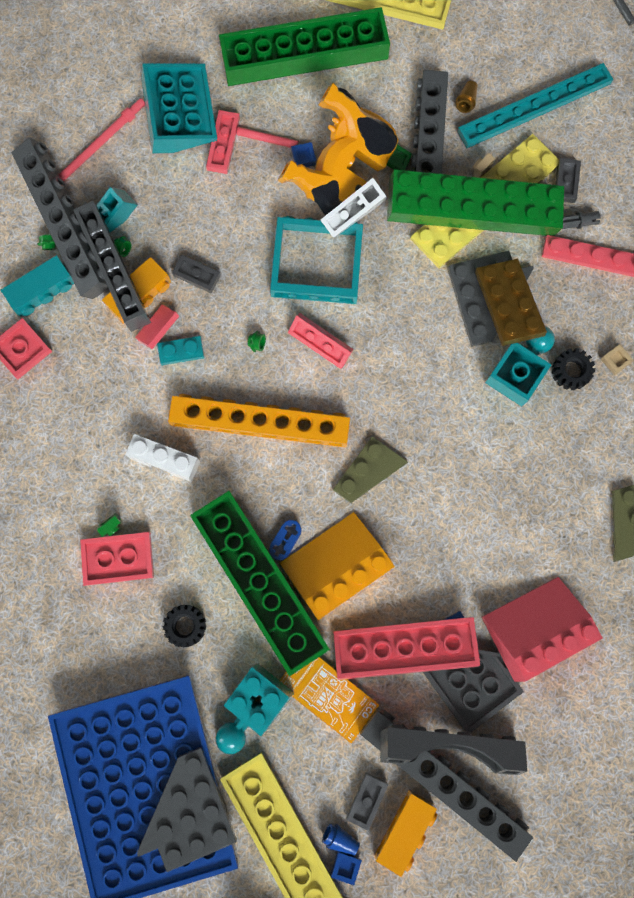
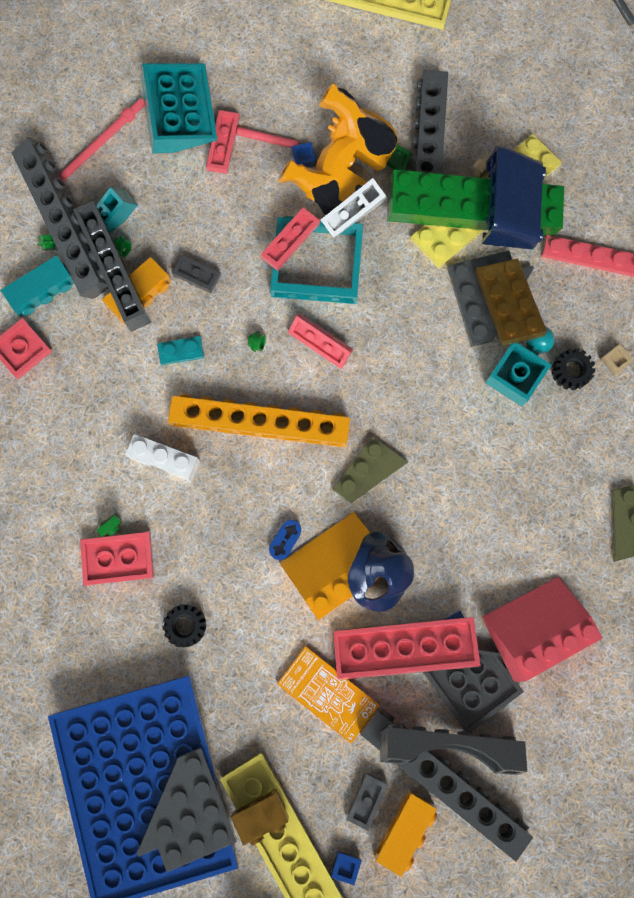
(159, 325): coral tile -> none
(249, 713): teal brick -> none
(260, 583): green brick -> none
(260, 818): none -> pearl gold brick
(290, 239): none -> coral plate
(304, 46): green brick -> none
(339, 840): blue cone -> none
(377, 561): none -> dark blue piece
(467, 98): pearl gold cone -> none
(514, 199): none -> dark blue windscreen
(535, 105): teal plate -> none
(568, 176): flat silver plate -> none
(581, 219): dark grey axle -> none

